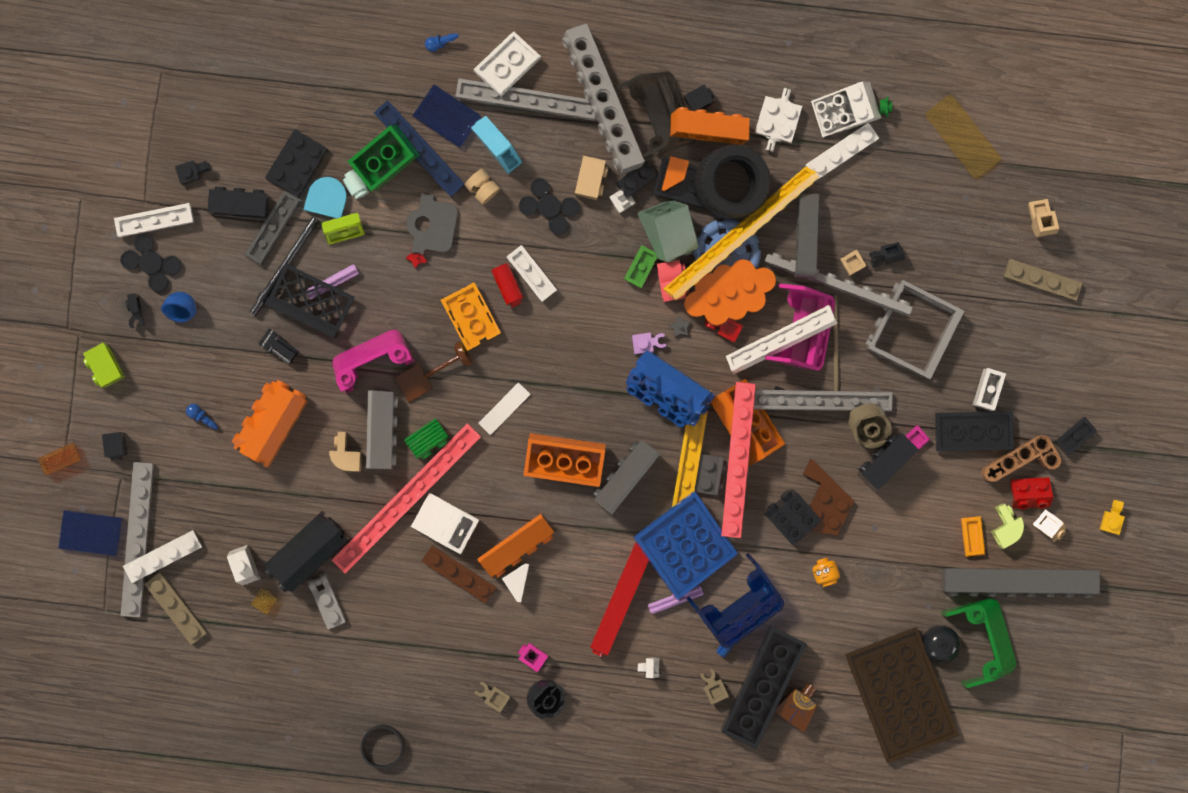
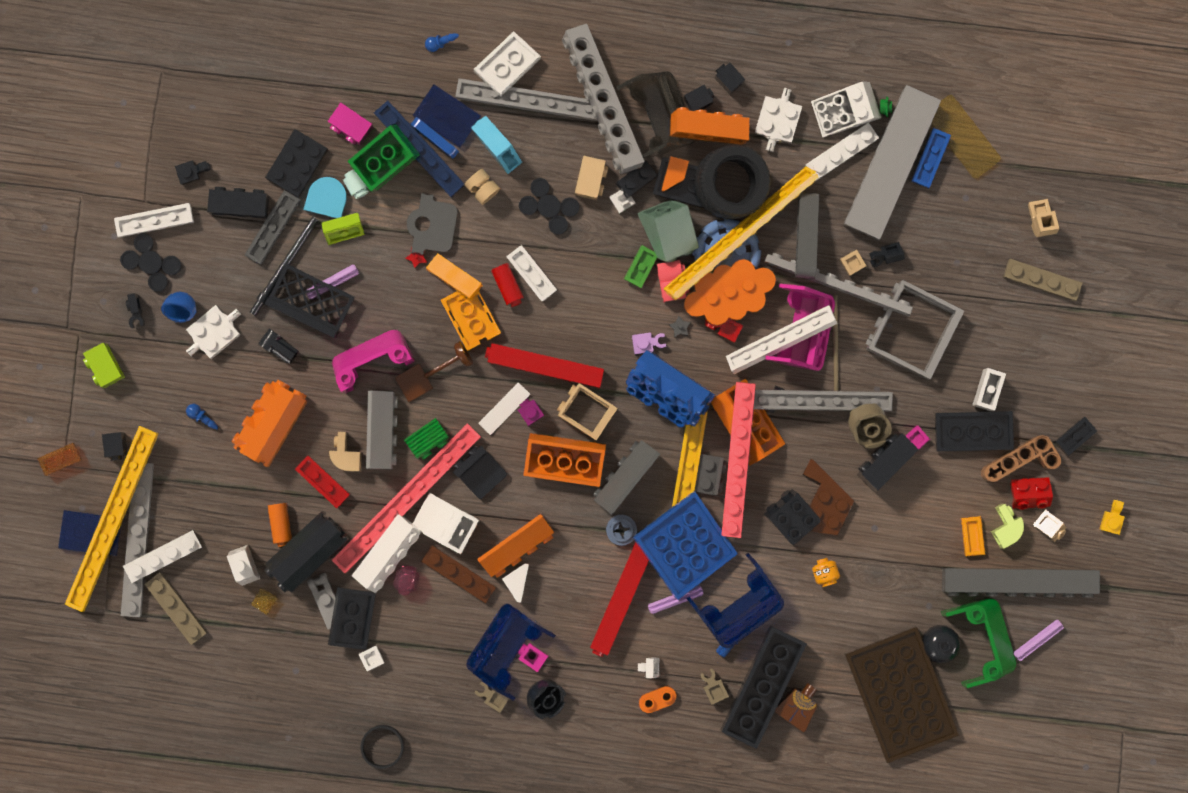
(111, 519): none -> yellow plate
(213, 332): none -> white plate
(279, 524): none -> orange brick
(322, 481): none -> red plate
(350, 124): none -> dark pink brick
(351, 618): none -> black plate
(371, 658): none -> white plate
(386, 553): none -> white brick
(406, 579): none -> clear pink head
(434, 138): none -> blue beam
(454, 276): none -> light orange tile
(480, 472): none -> black bracket
(500, 646): none -> clear blue windscreen
(530, 411): none -> magenta brick
(544, 365): none -> red brick
(564, 406): none -> tan window
(628, 535): none -> sand blue gear
(657, 699): none -> orange plate
(729, 78): none -> black brick
(892, 162): none -> light grey tile
(931, 158): none -> blue plate
(1038, 640): none -> lavender axle

